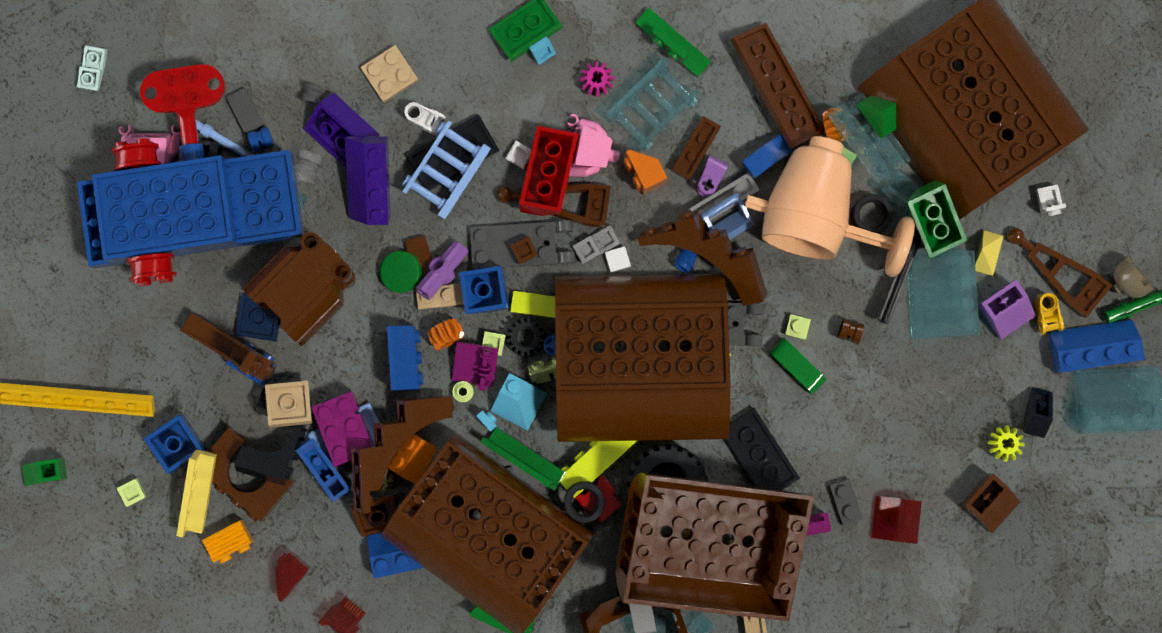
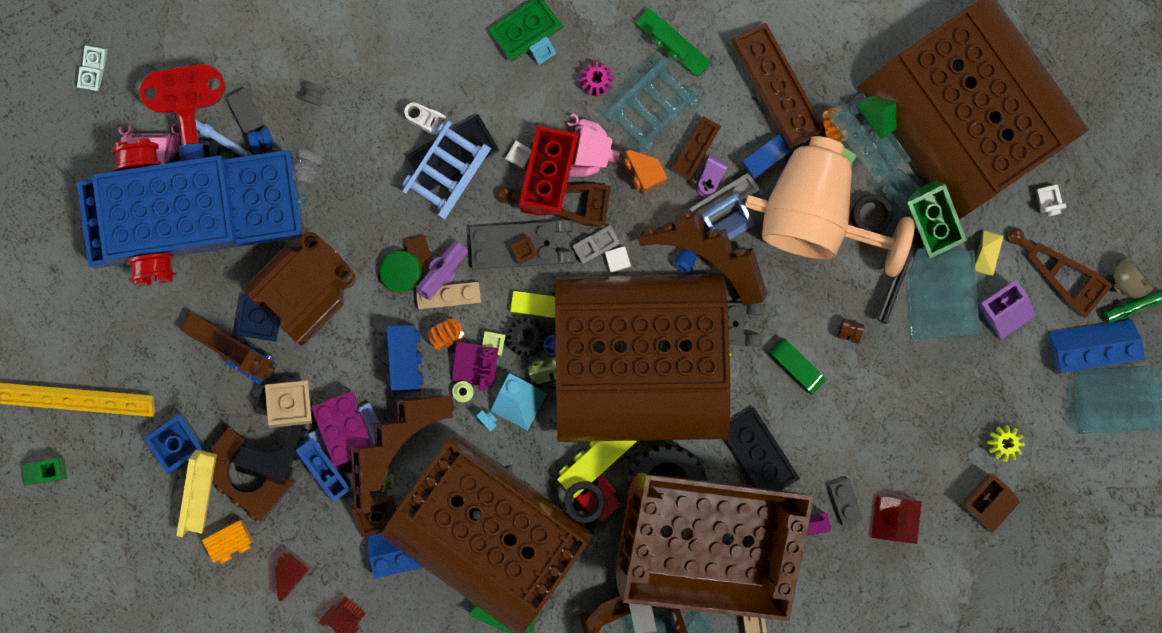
(131, 492): yellowish green plate -> none
(333, 122): dark purple slope -> none
(368, 179): dark purple slope -> none
(389, 73): tan plate -> none
(413, 458): orange slope -> none
(484, 290): blue slope -> none
(524, 458): green fence -> none
(797, 327): yellowish green plate -> none
(1038, 412): black slope -> none
(1048, 315): yellow piece -> none

